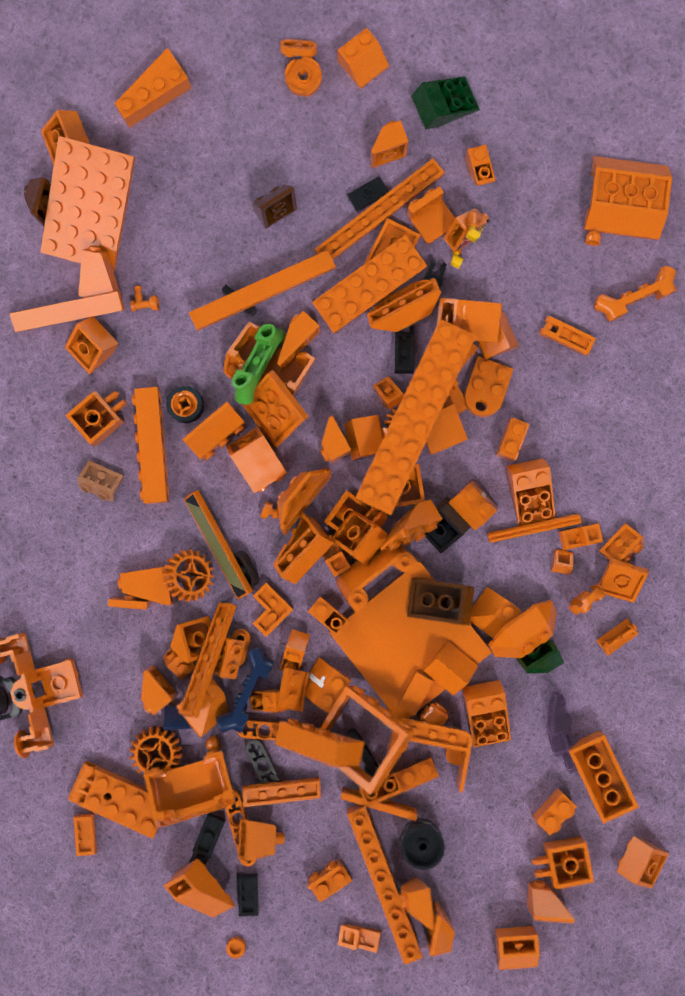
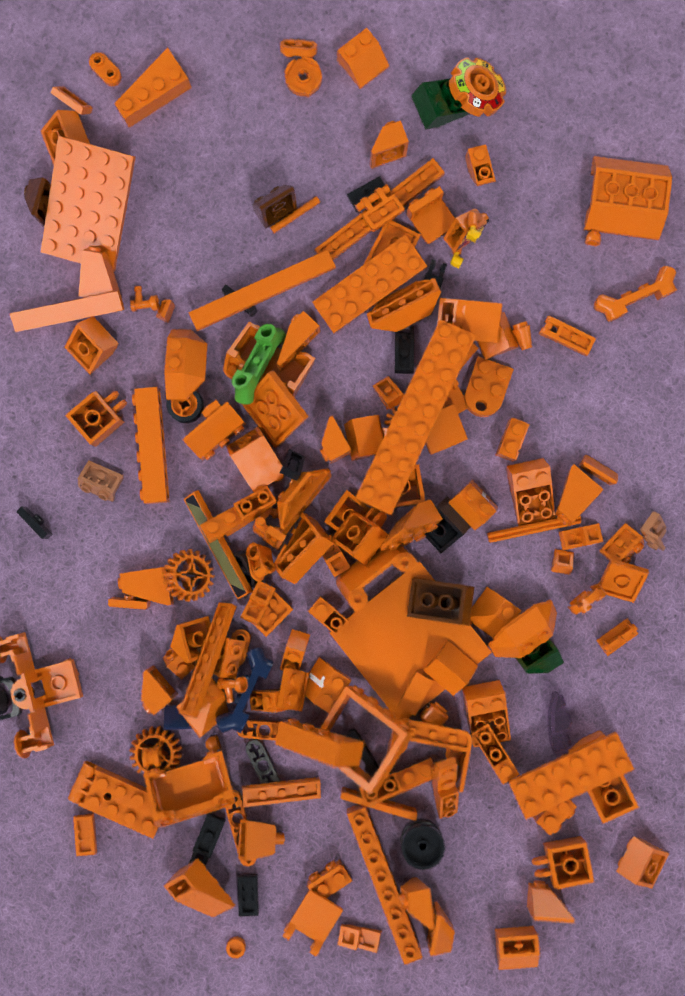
(34, 522): none -> black plate
(71, 100): none -> orange tile
(104, 68): none -> orange plate
(151, 757): none -> orange wheel
(165, 310): none -> orange slope
(184, 364): none -> orange wedge
(211, 408): none -> orange plate
(239, 684): none -> orange piece
(240, 515): none -> orange slope
(258, 603): none -> orange slope
(259, 559): none -> orange piece
(271, 535): none -> orange plate
(292, 465): none -> black plate
(295, 214): none -> orange bar
(314, 919): none -> orange flag
(381, 213): none -> orange plate
(445, 788): none -> orange slope
(477, 87): none -> orange piece
(495, 753): none -> orange slope
(522, 335): none -> orange cone
(571, 775): none -> orange plate
(576, 495): none -> orange slope
(599, 470): none -> orange slope
(653, 531): none -> nougat bracket

